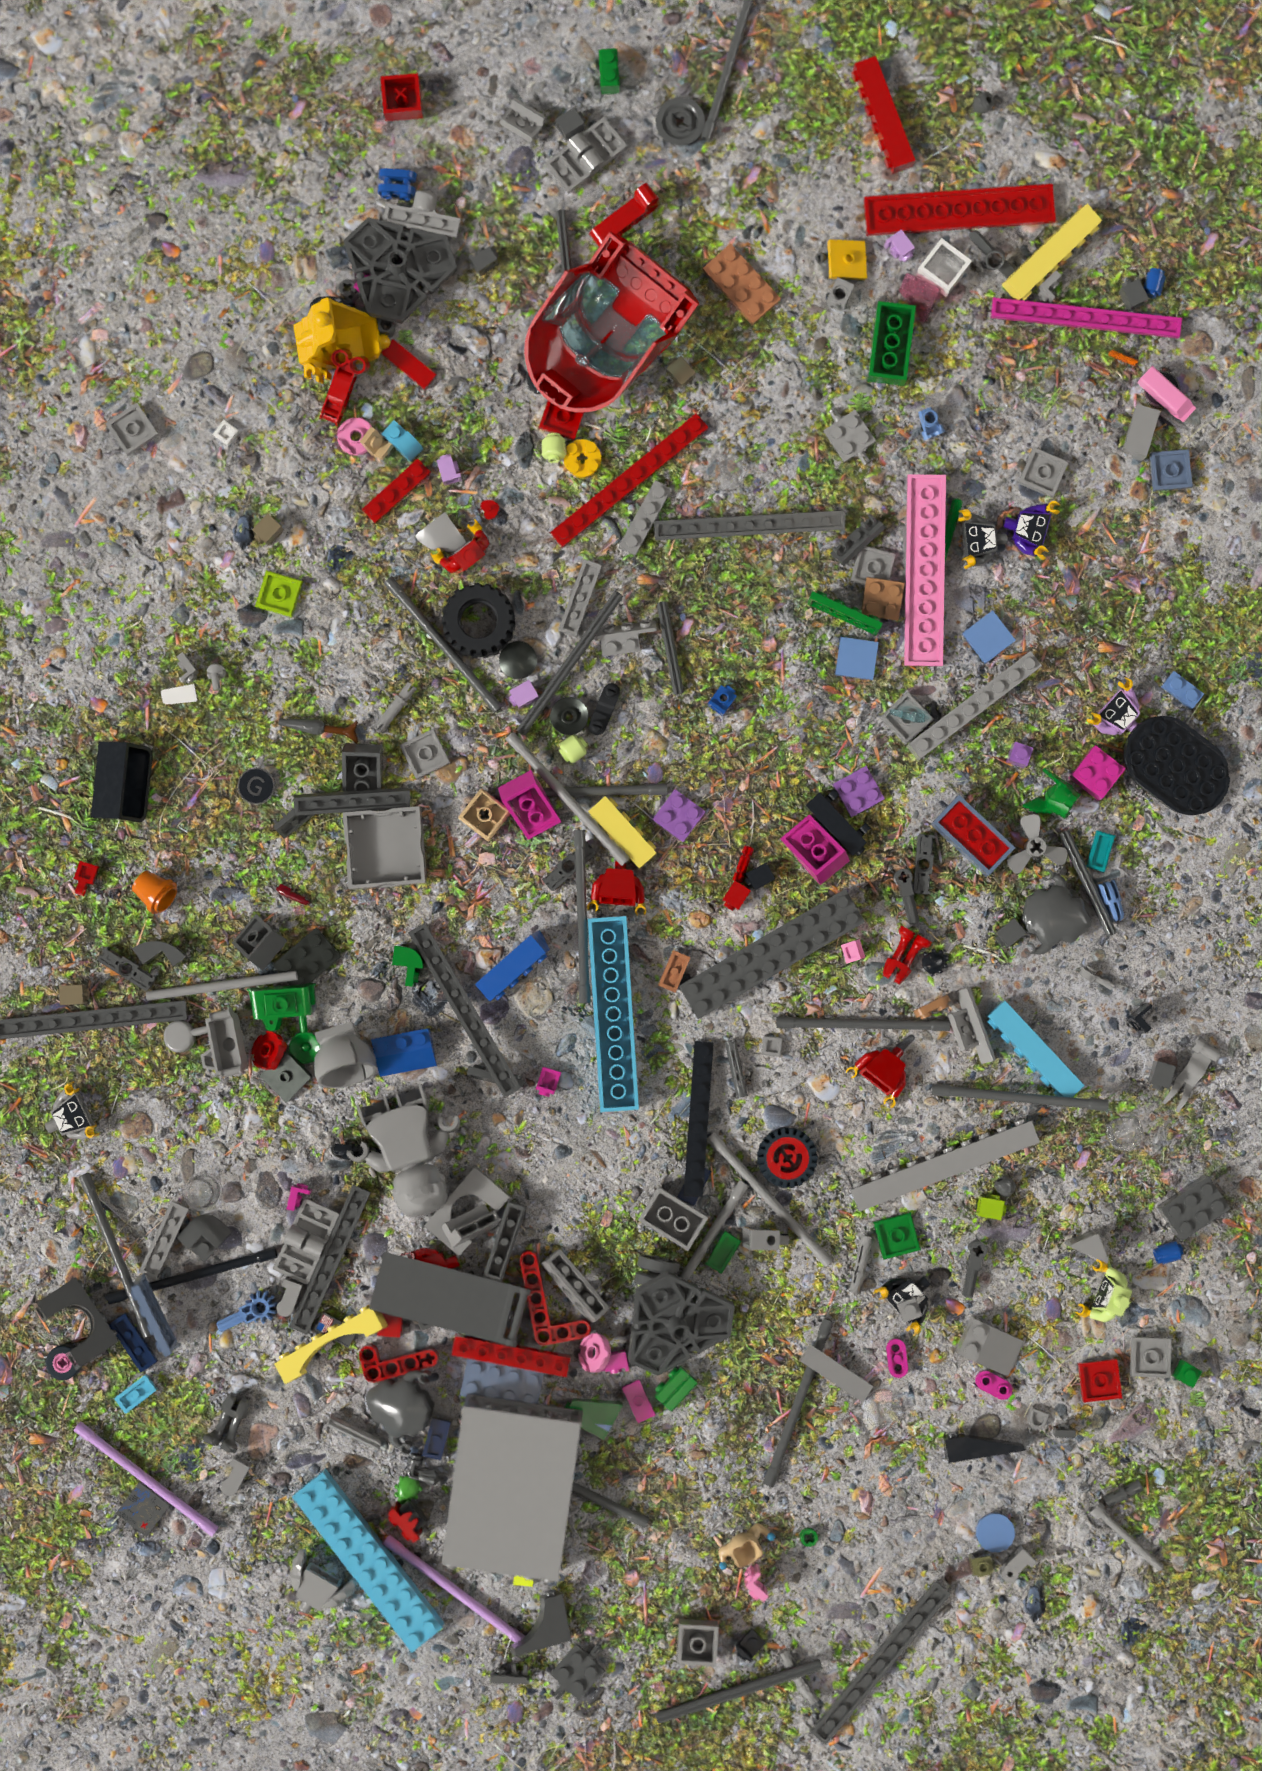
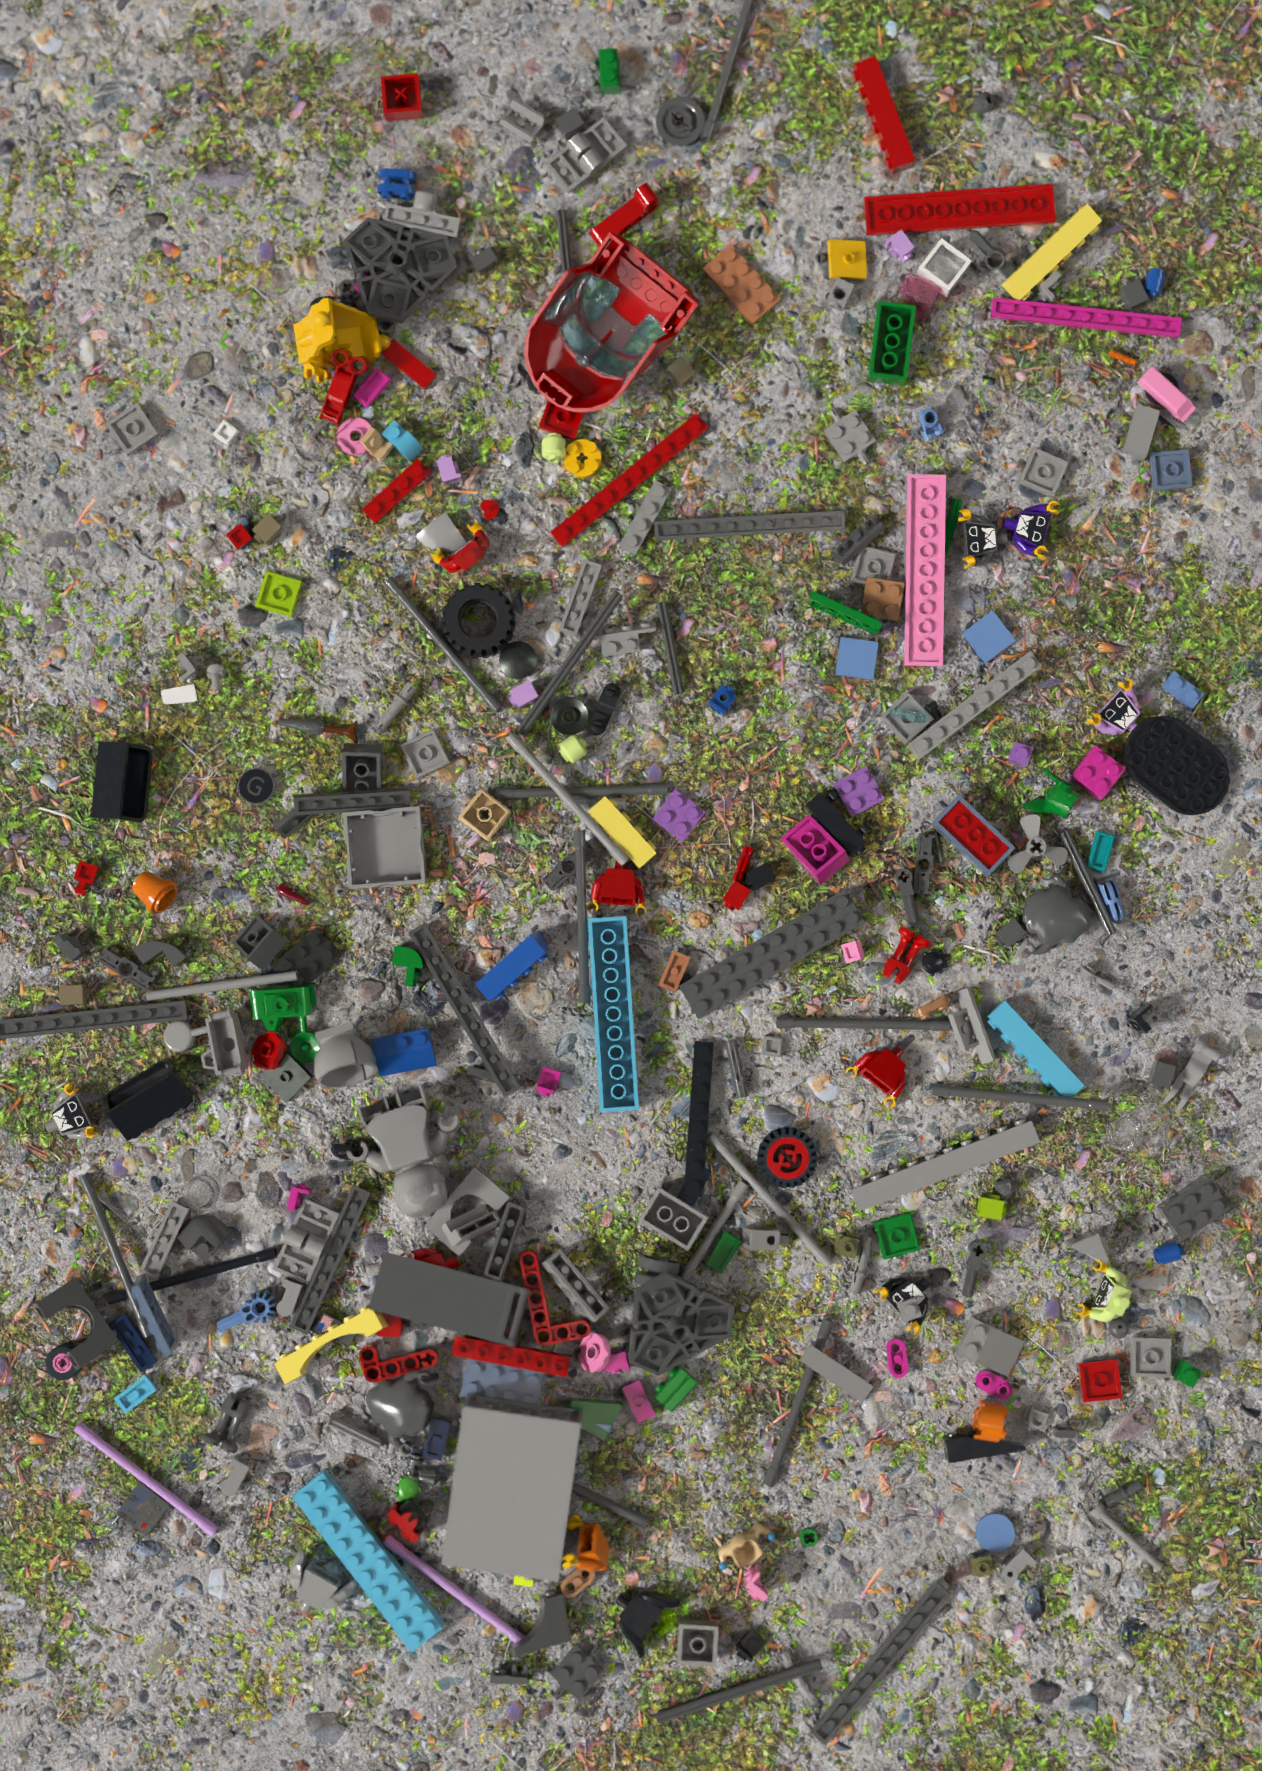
(70, 946): none -> dark grey rock
(147, 1099): none -> black windscreen
(239, 537): none -> red plate
(372, 388): none -> dark pink plate
(529, 804): dark pink slope -> none
(580, 1582): none -> medium nougat plate
(592, 1547): none -> orange torso
(640, 1614): none -> black torso
(669, 1622): none -> clear neon green arm
(846, 1245): none -> olive window
(989, 1421): none -> orange brick
(1115, 1331): none -> dark grey piece

